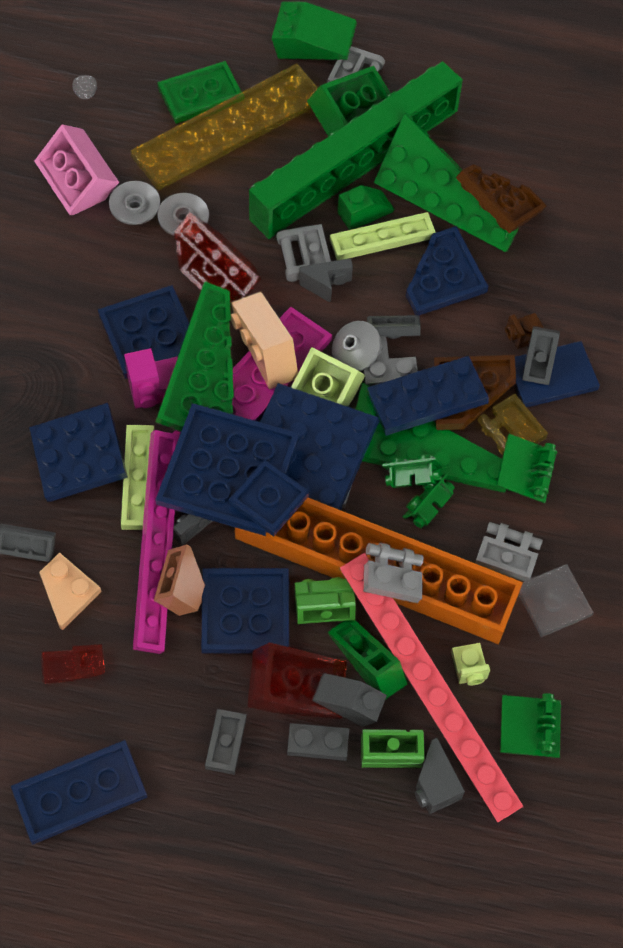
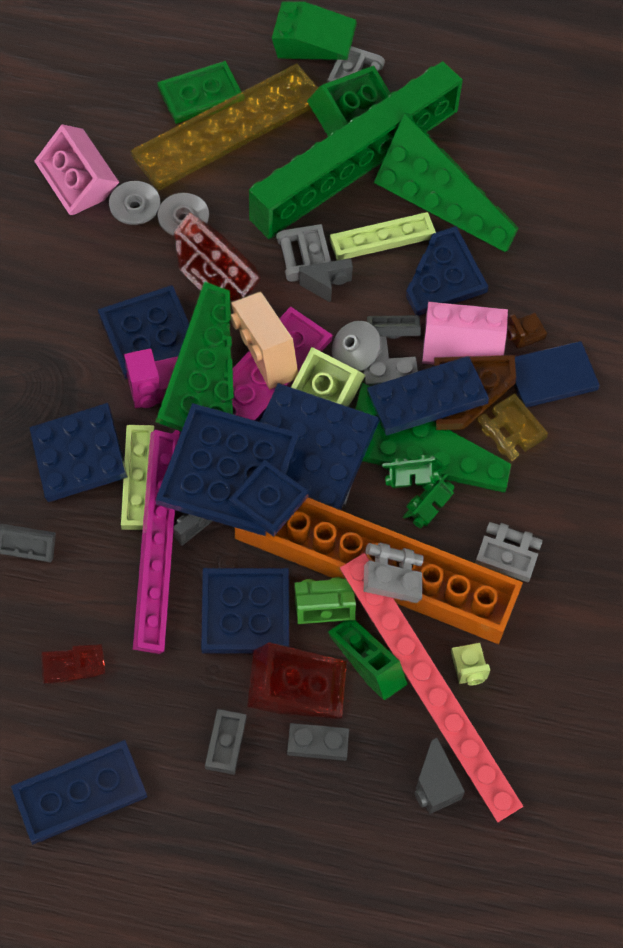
(67, 589): light nougat wing -> none
(84, 86): clear plate -> none
(180, 582): nougat slope -> none
(350, 699): dark grey slope -> none
(362, 206): green slope -> none
(392, 748): bright green brick -> none
(463, 331): none -> bright pink slope
(505, 202): reddish brown plate -> none
(527, 468): green hinge -> none
(531, 725): green hinge -> none
(540, 355): dark grey slope -> none
(554, 600): clear plate -> none

